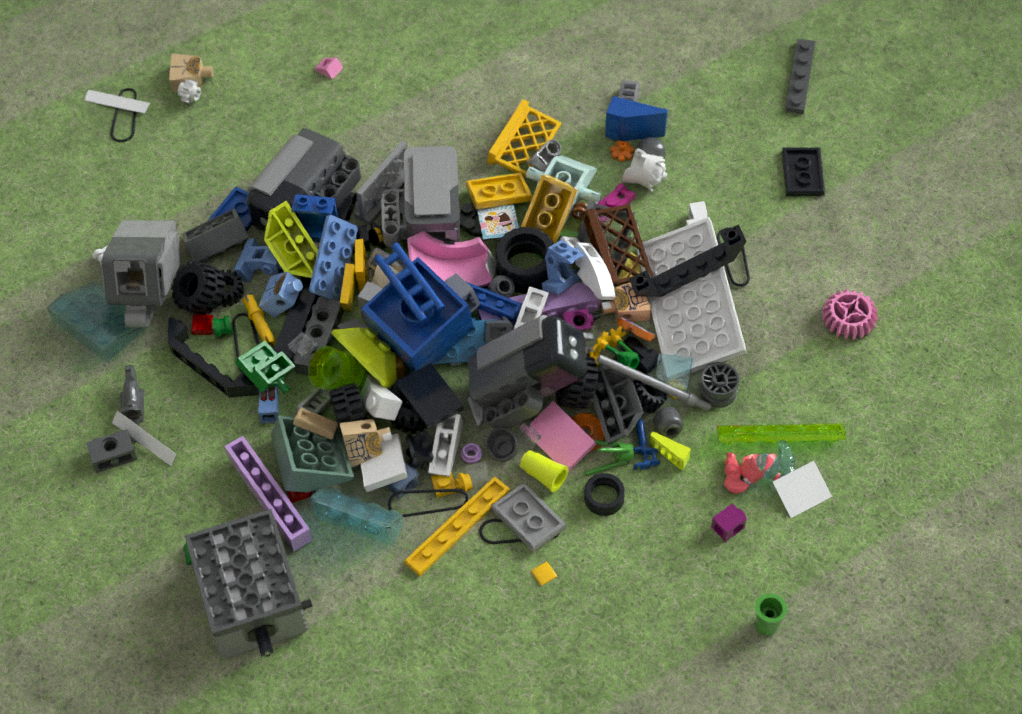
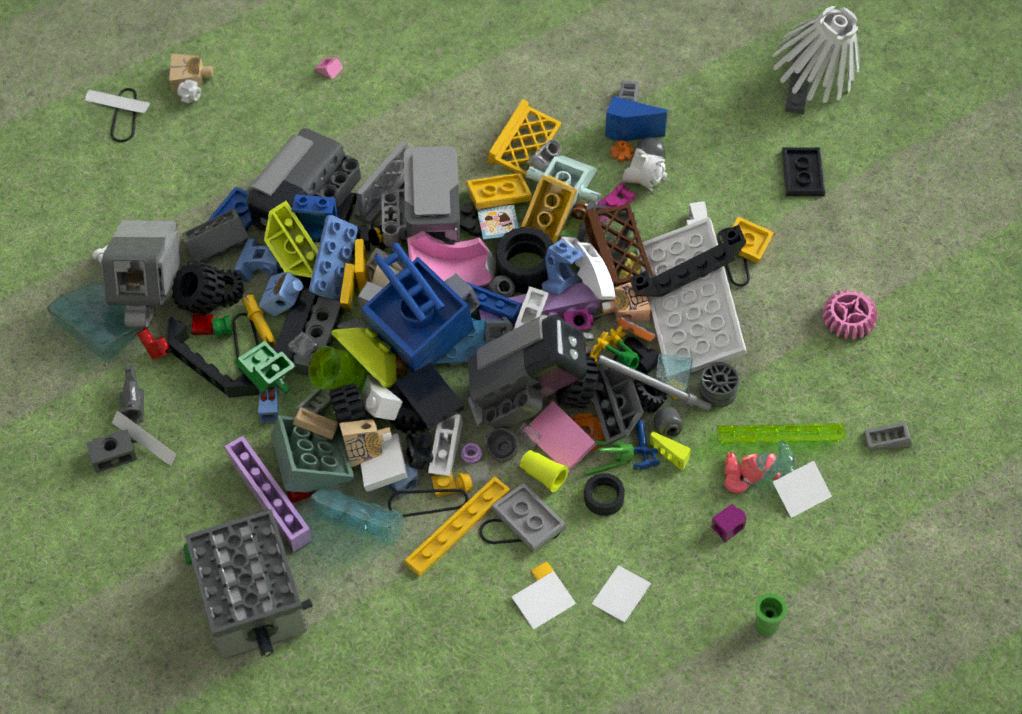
(155, 347): none -> red piece
(543, 600): none -> white sticker
(621, 593): none -> white sticker
(756, 238): none -> yellow tile
(829, 35): none -> white plant
(889, 429): none -> light grey slope

